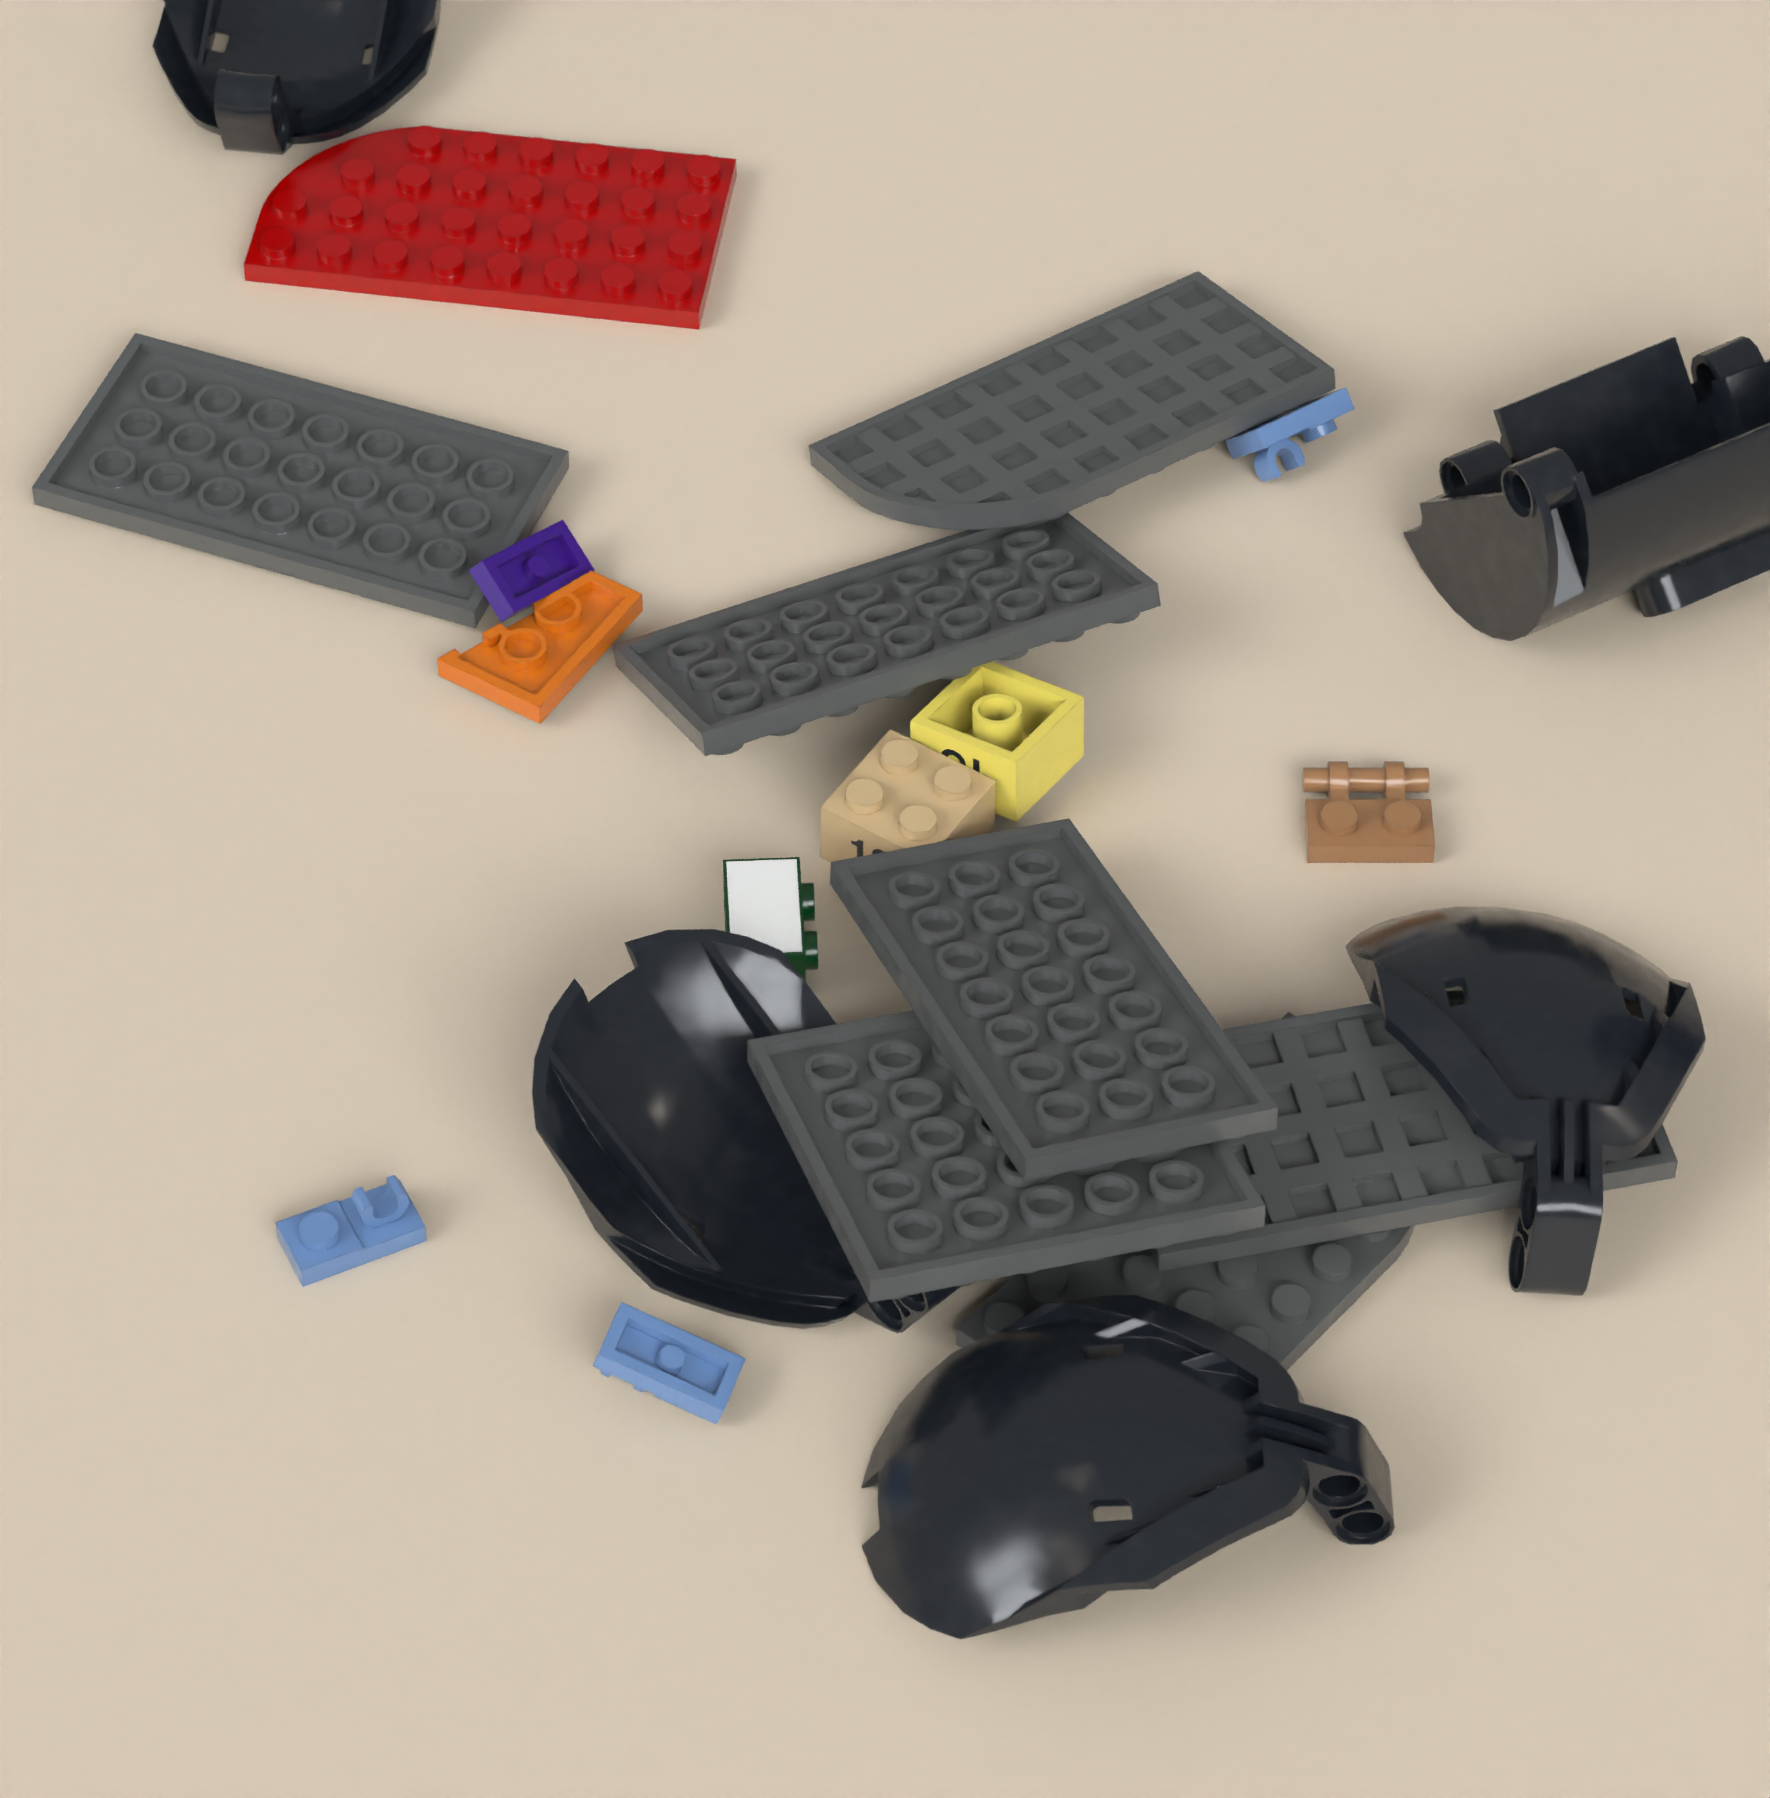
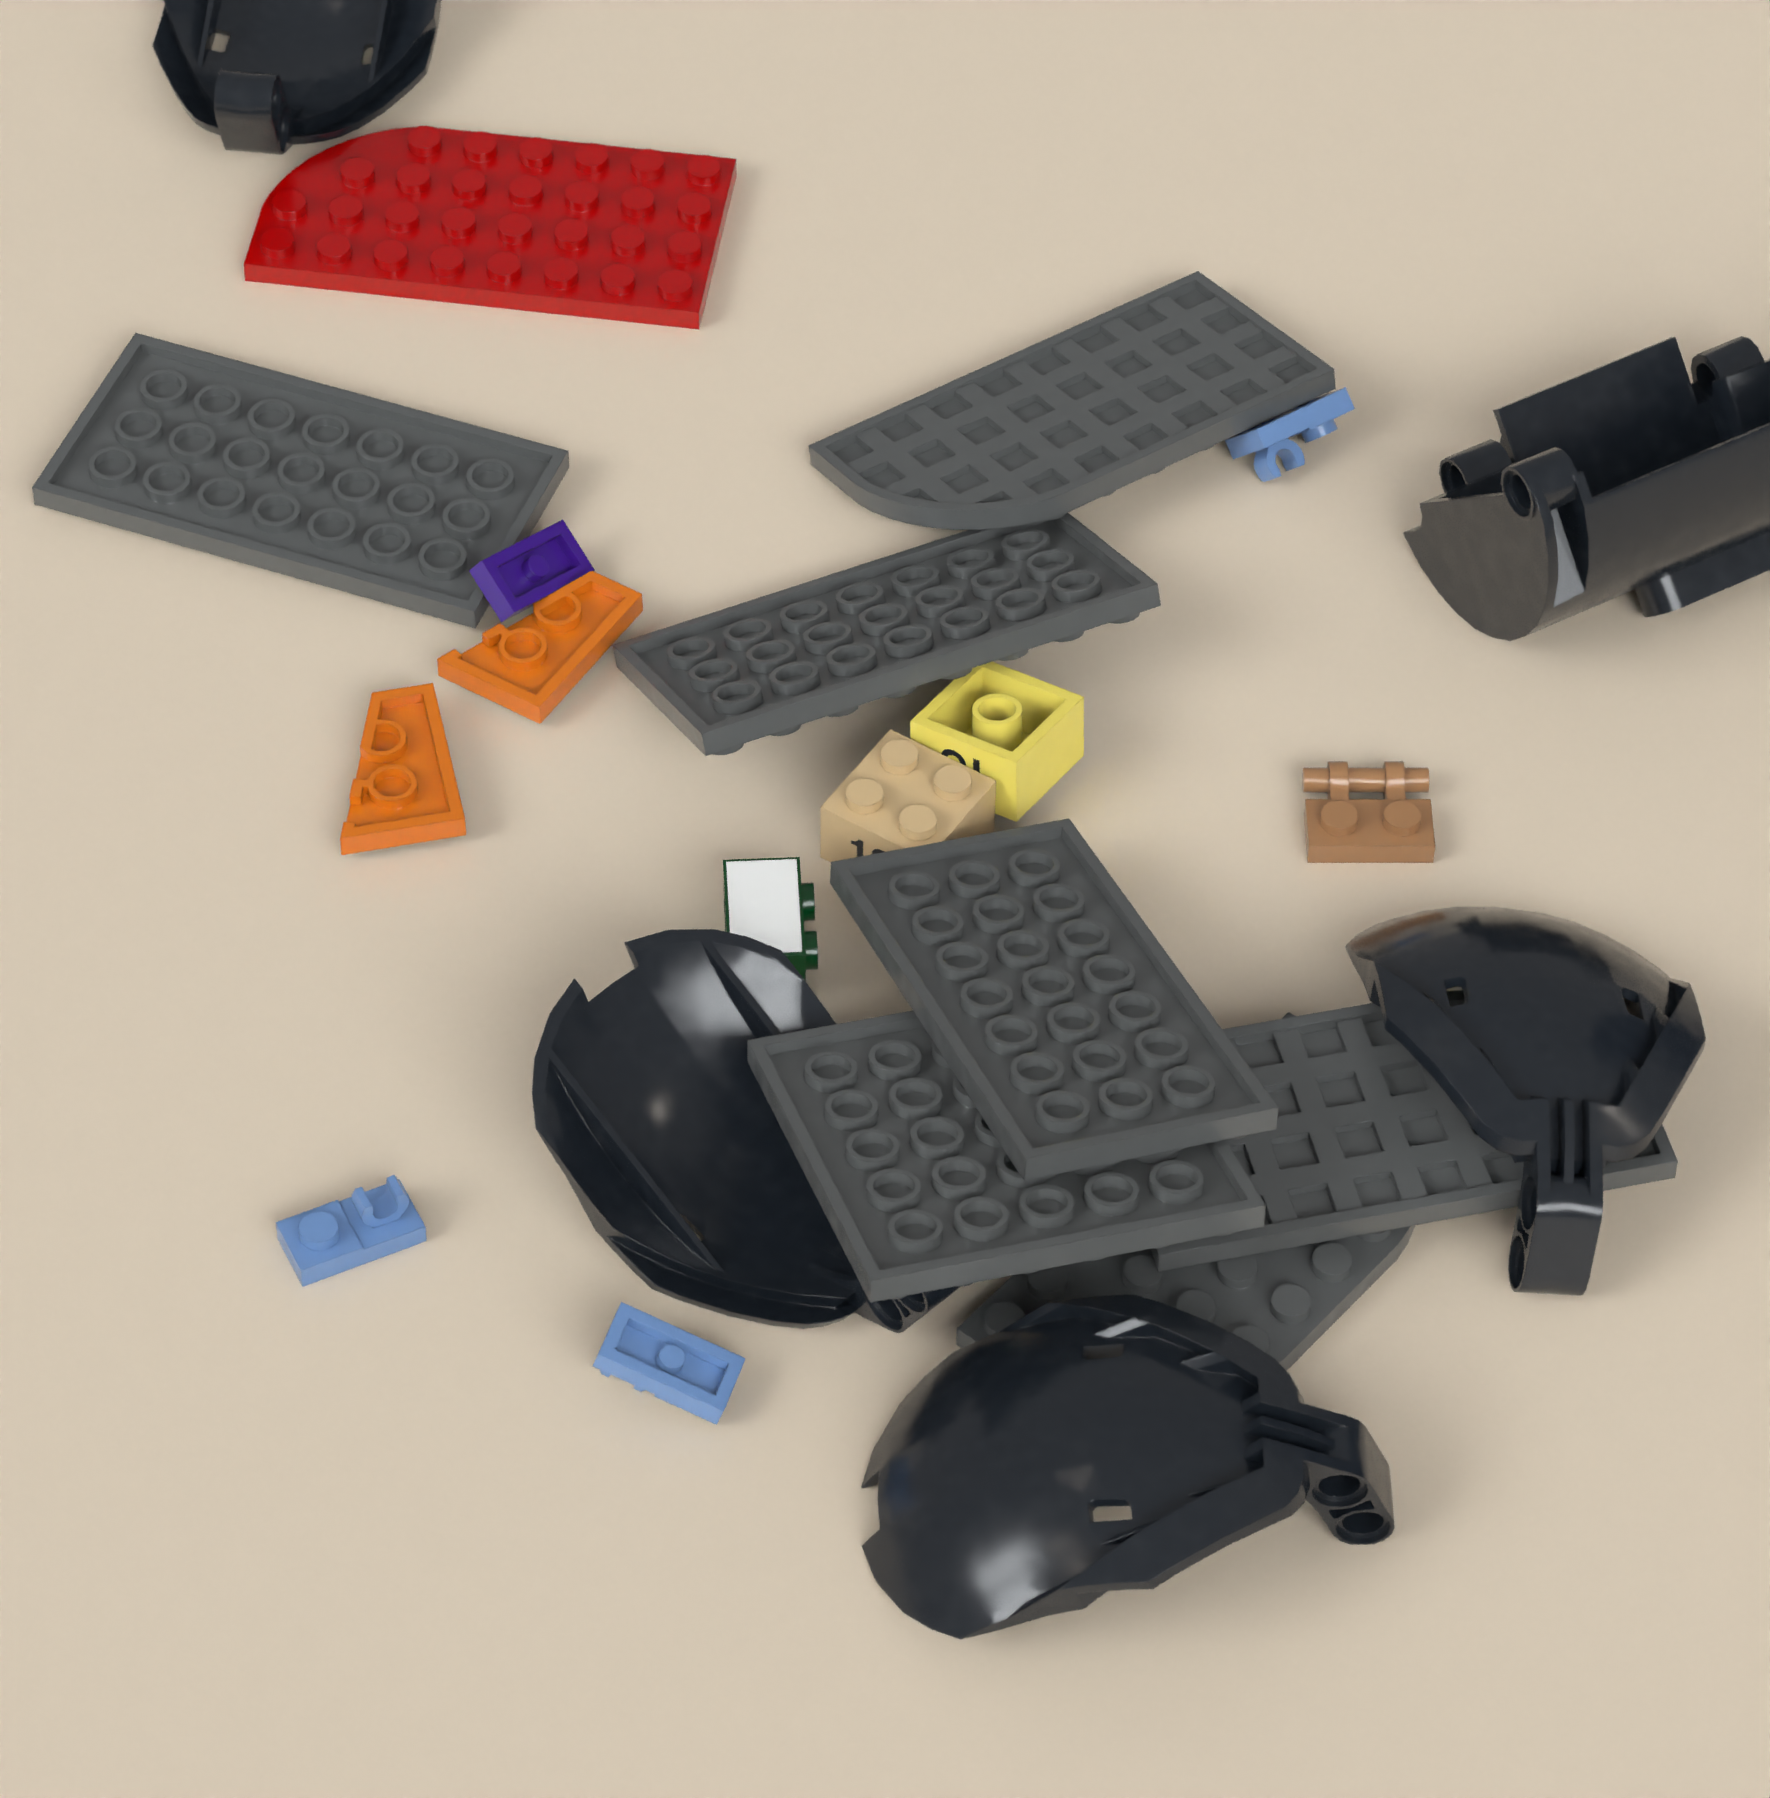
(404, 775): none -> orange wing

